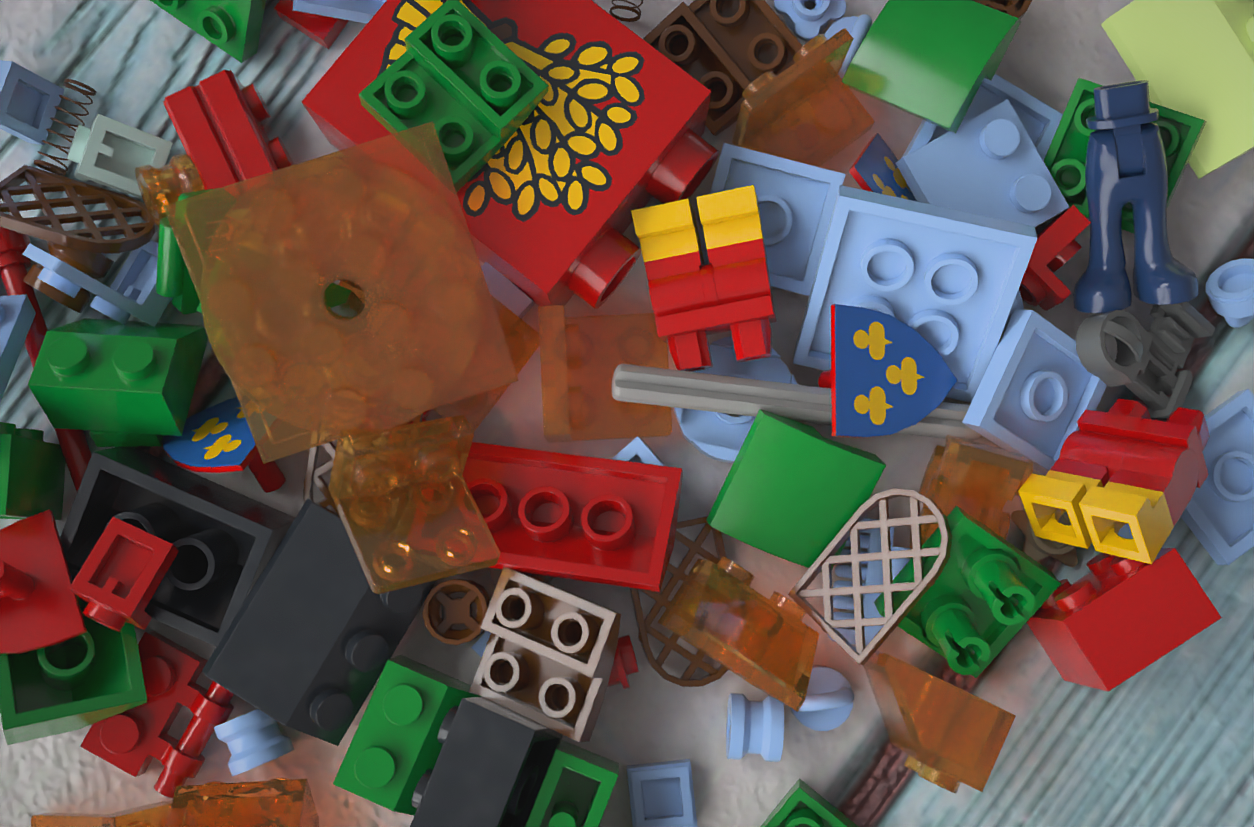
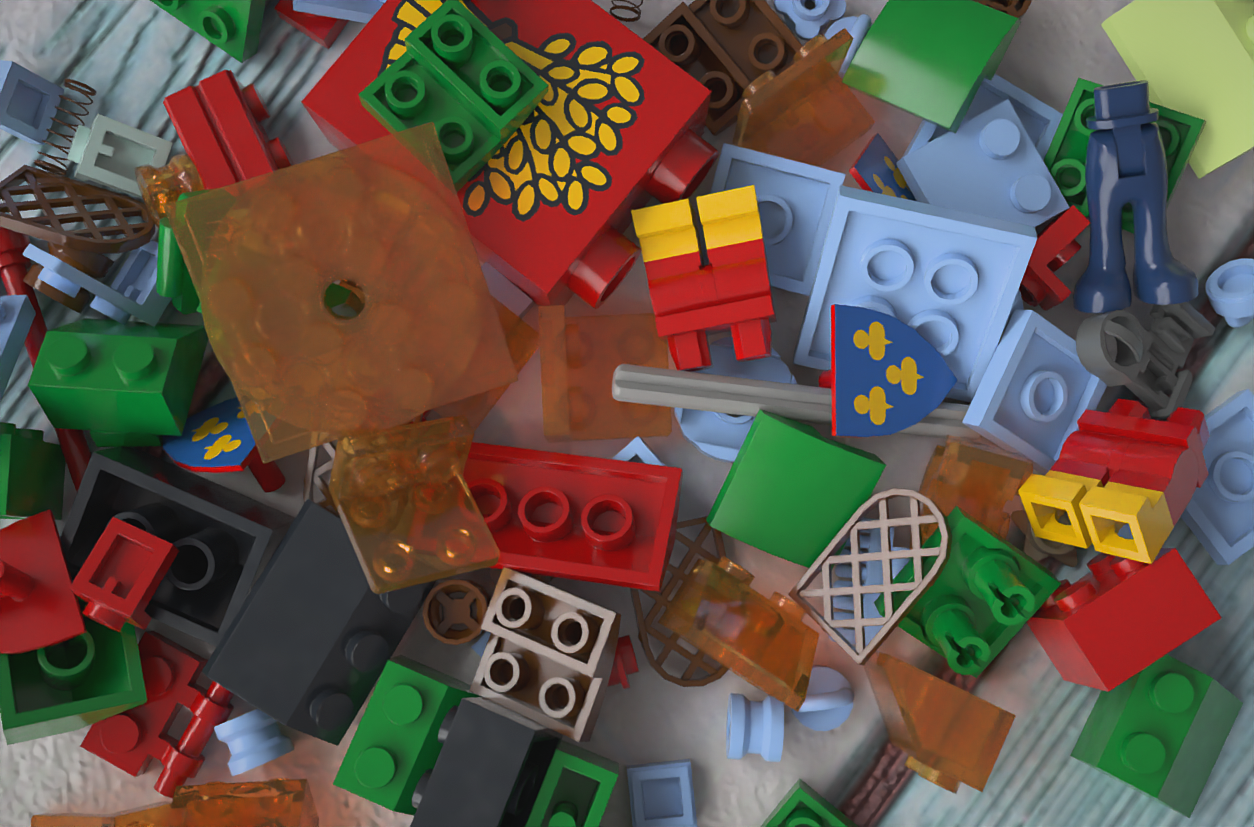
(1160, 732): none -> green slope

